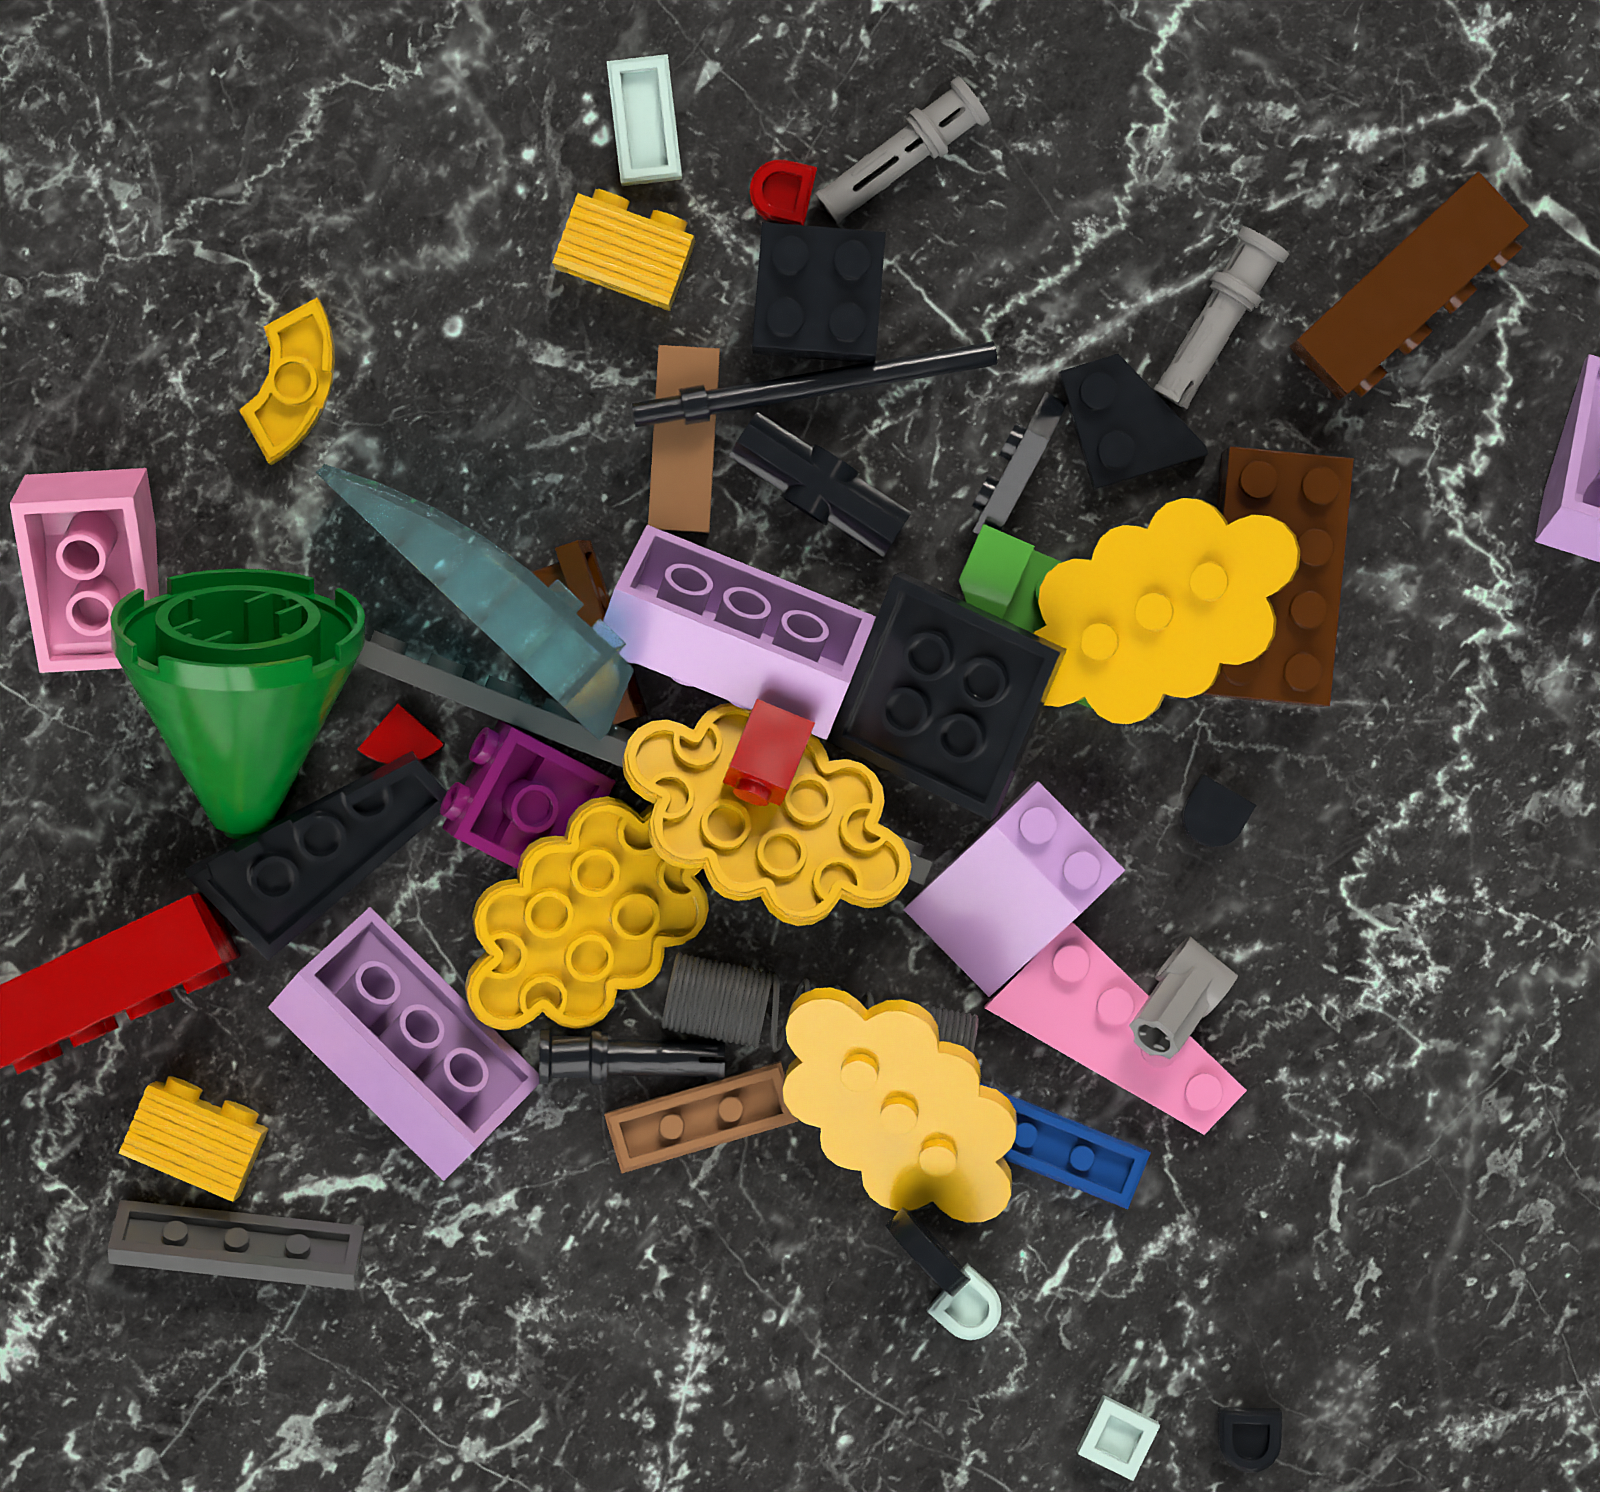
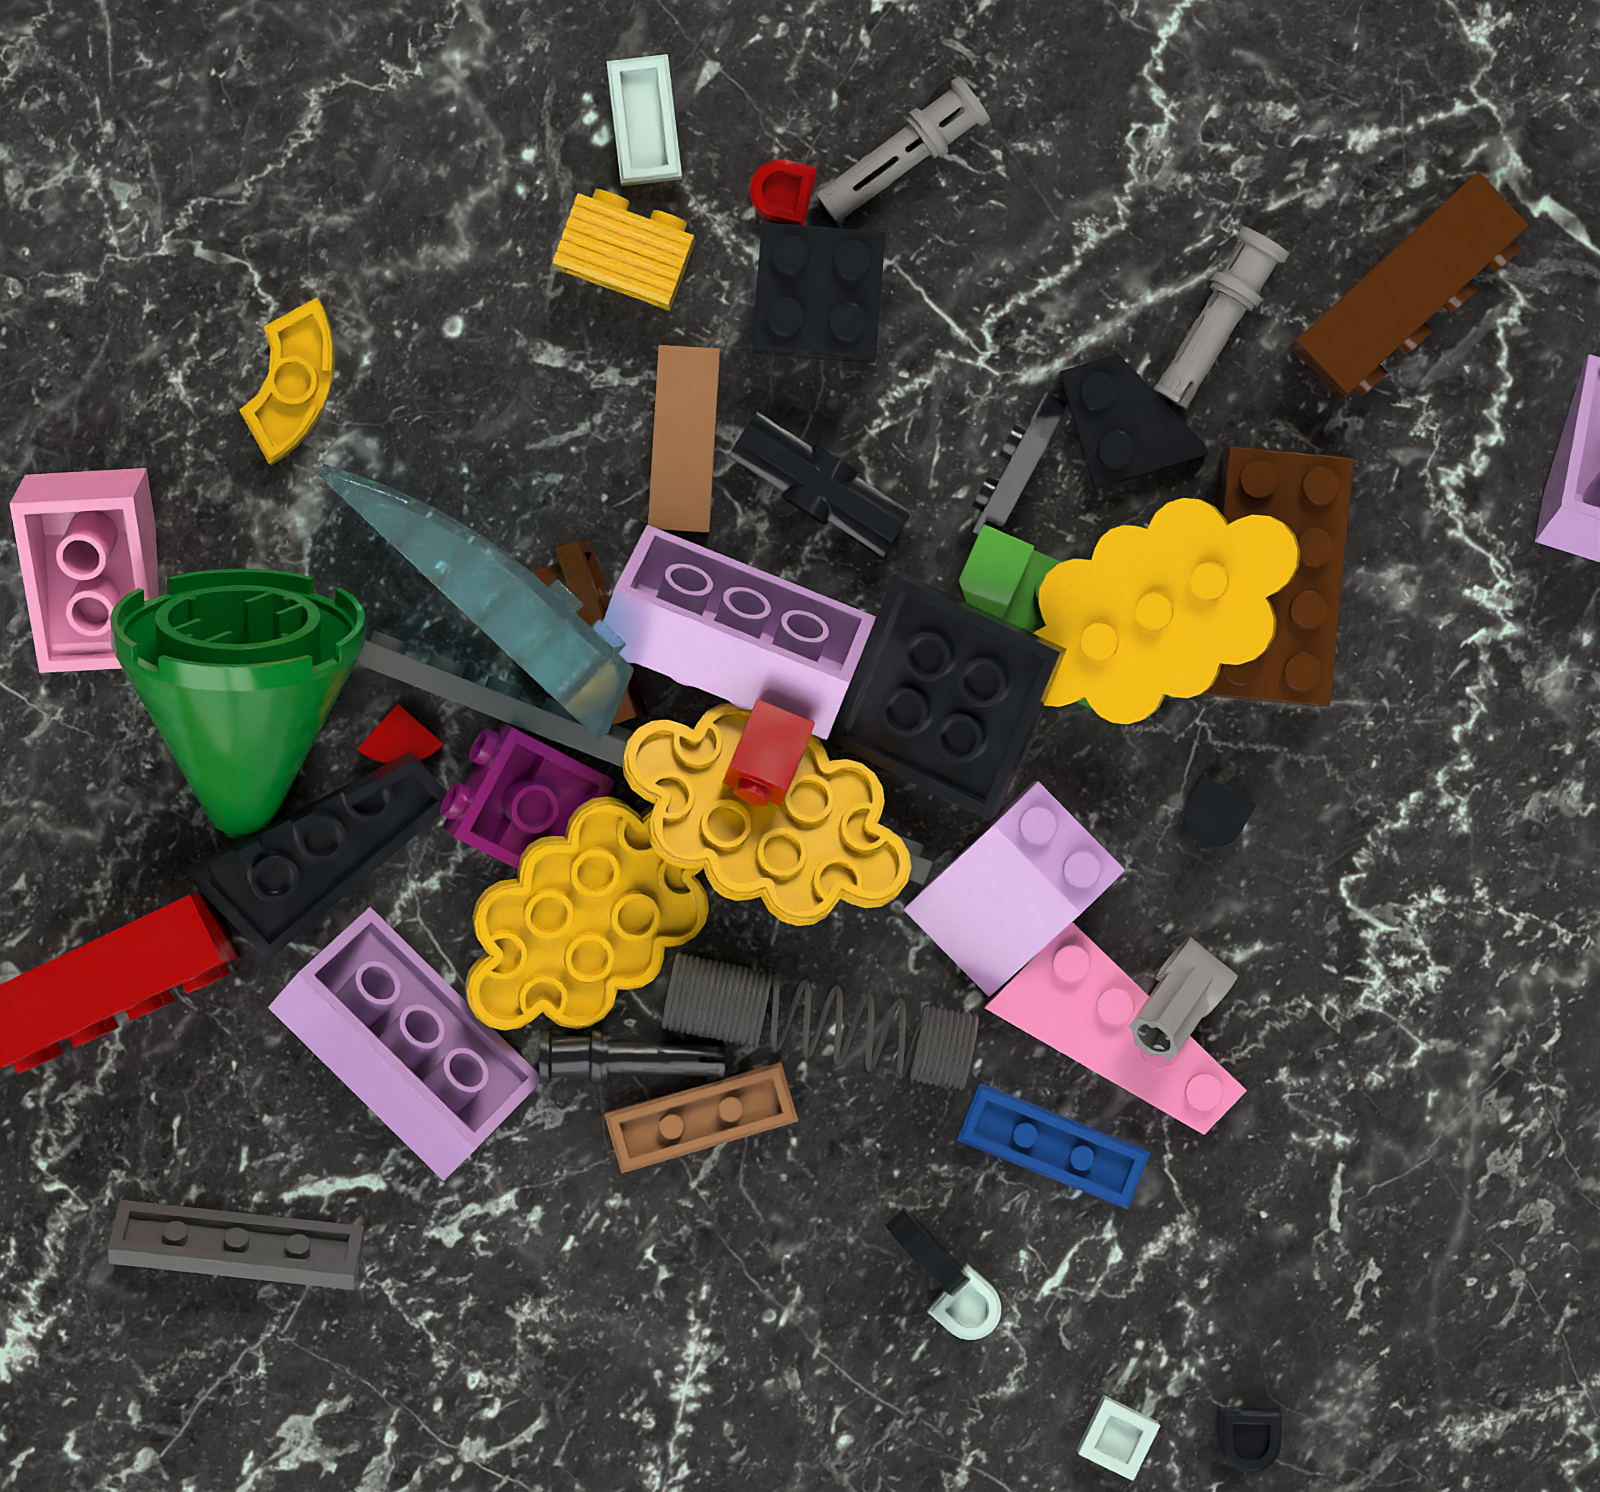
(194, 1138): yellow brick -> none
(697, 404): black bar -> none
(899, 1105): yellow plate -> none

